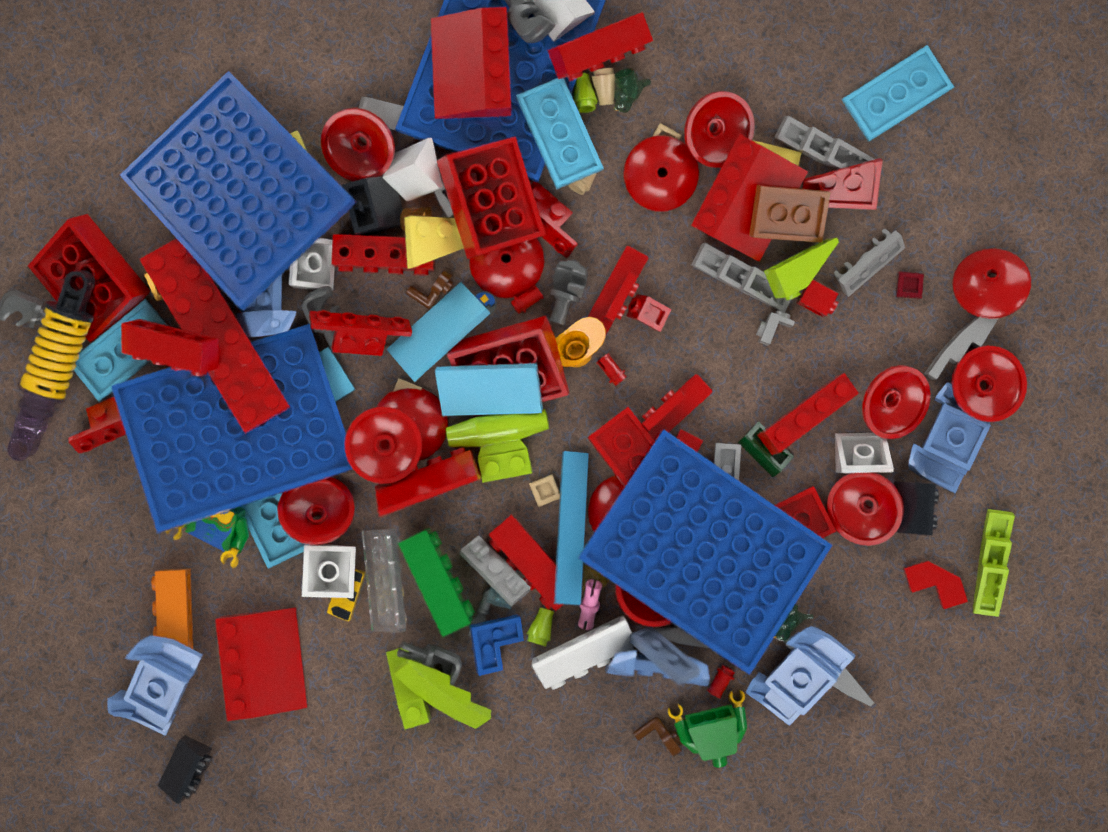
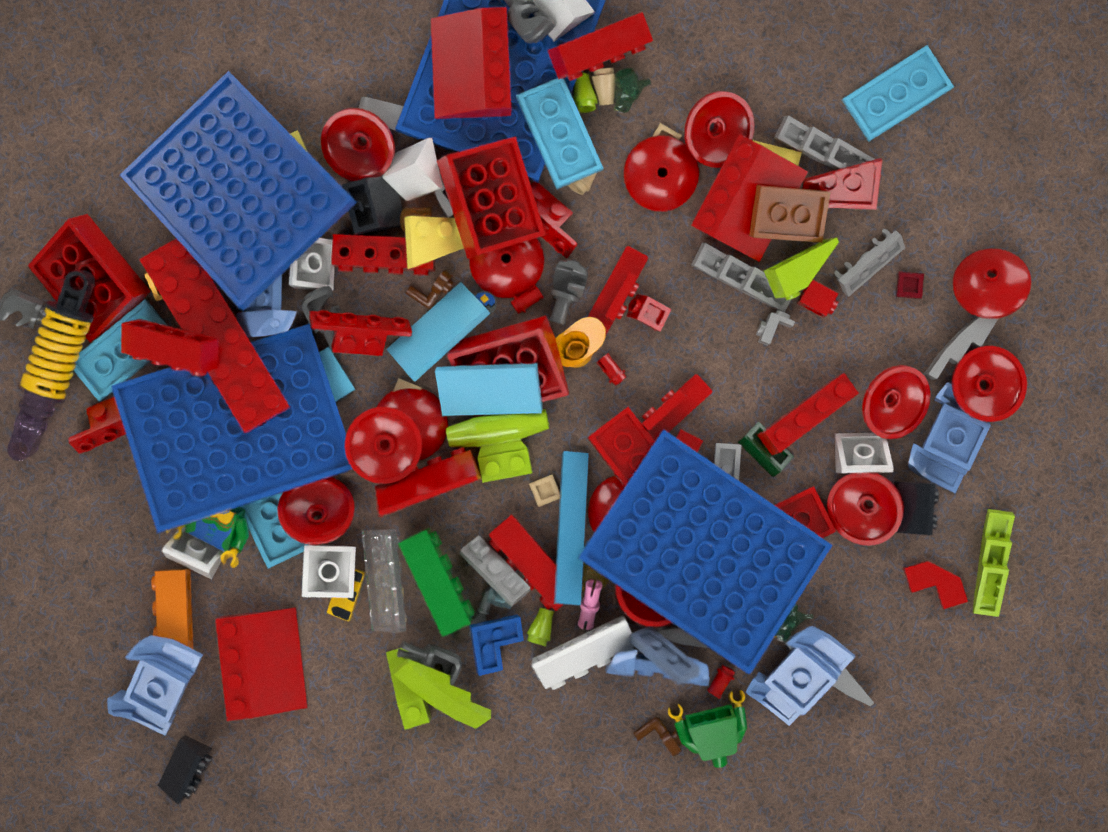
(193, 554): none -> white slope

